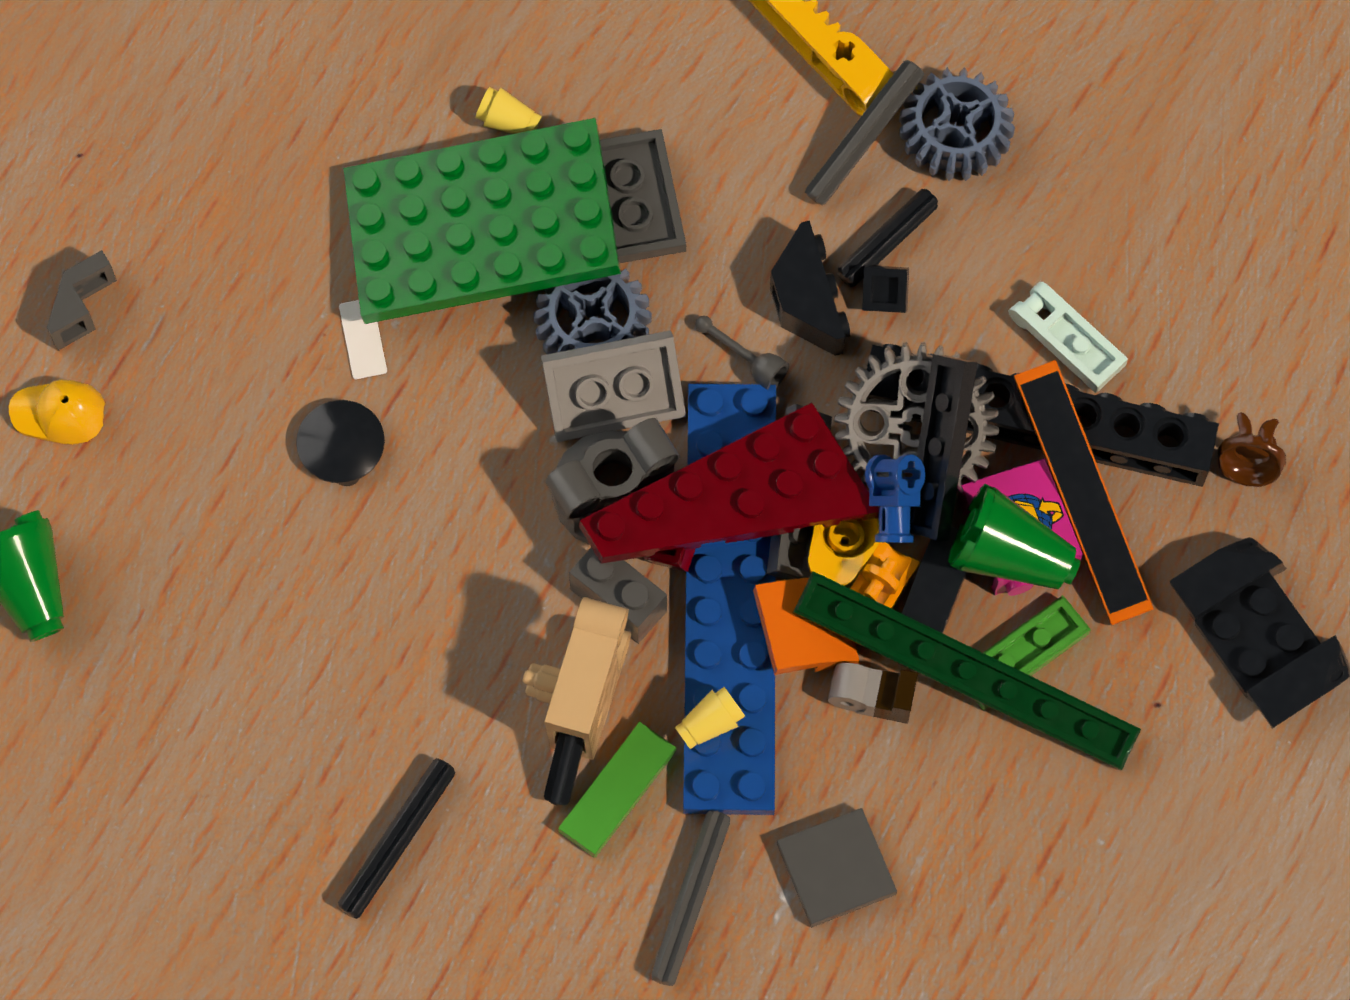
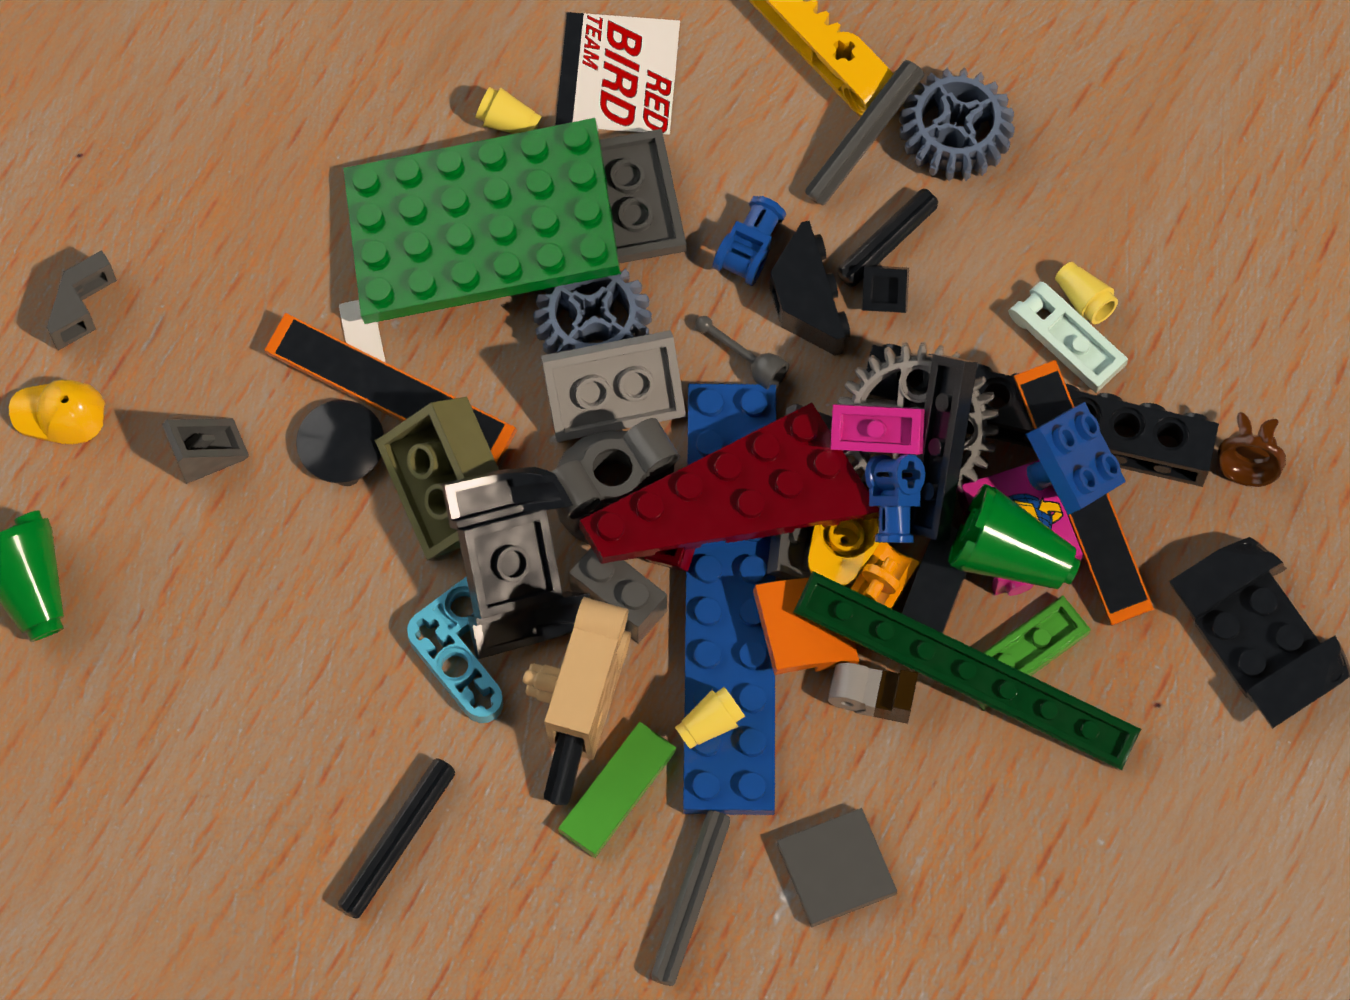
(204, 445): none -> dark grey slope
(369, 378): none -> black tile
(430, 450): none -> olive slope
(450, 629): none -> medium azure beam
(511, 557): none -> black piece
(618, 72): none -> sticker
(748, 243): none -> blue connector
(877, 429): none -> dark pink plate
(1073, 459): none -> blue plate
(1087, 293): none -> light yellow cone

